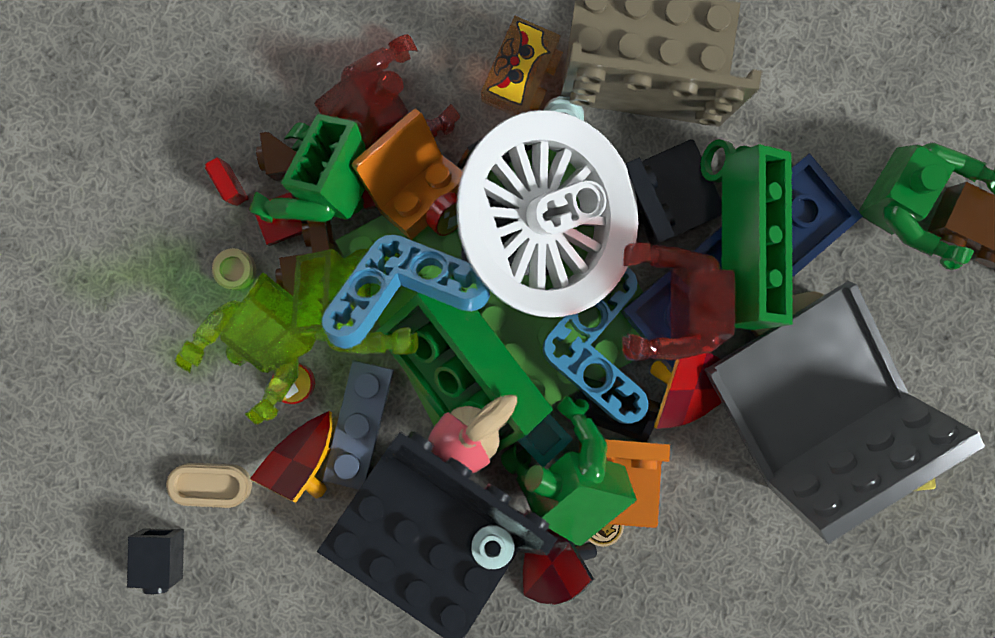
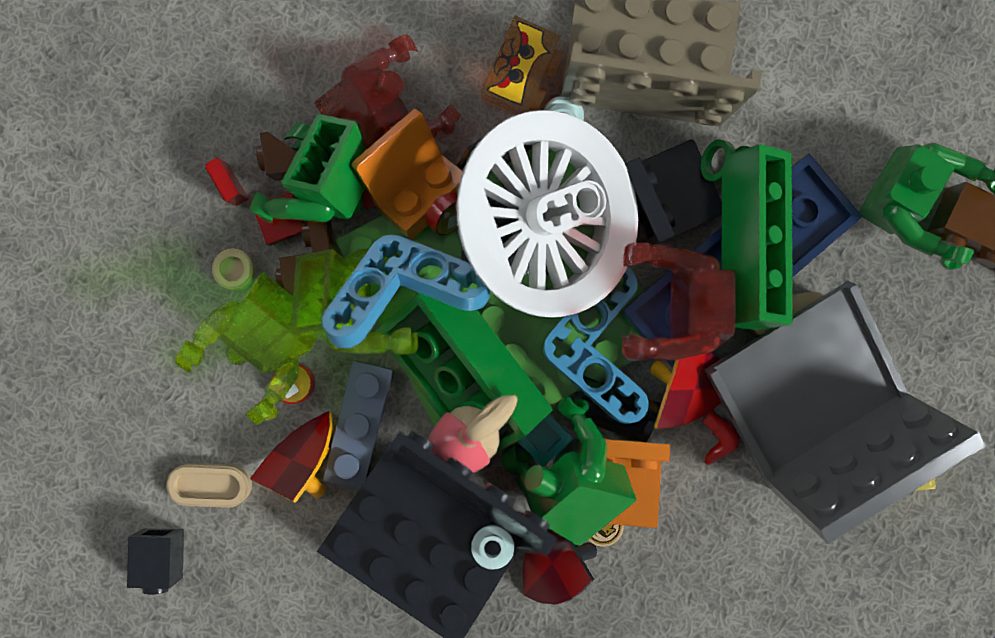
(726, 435): none -> red animal

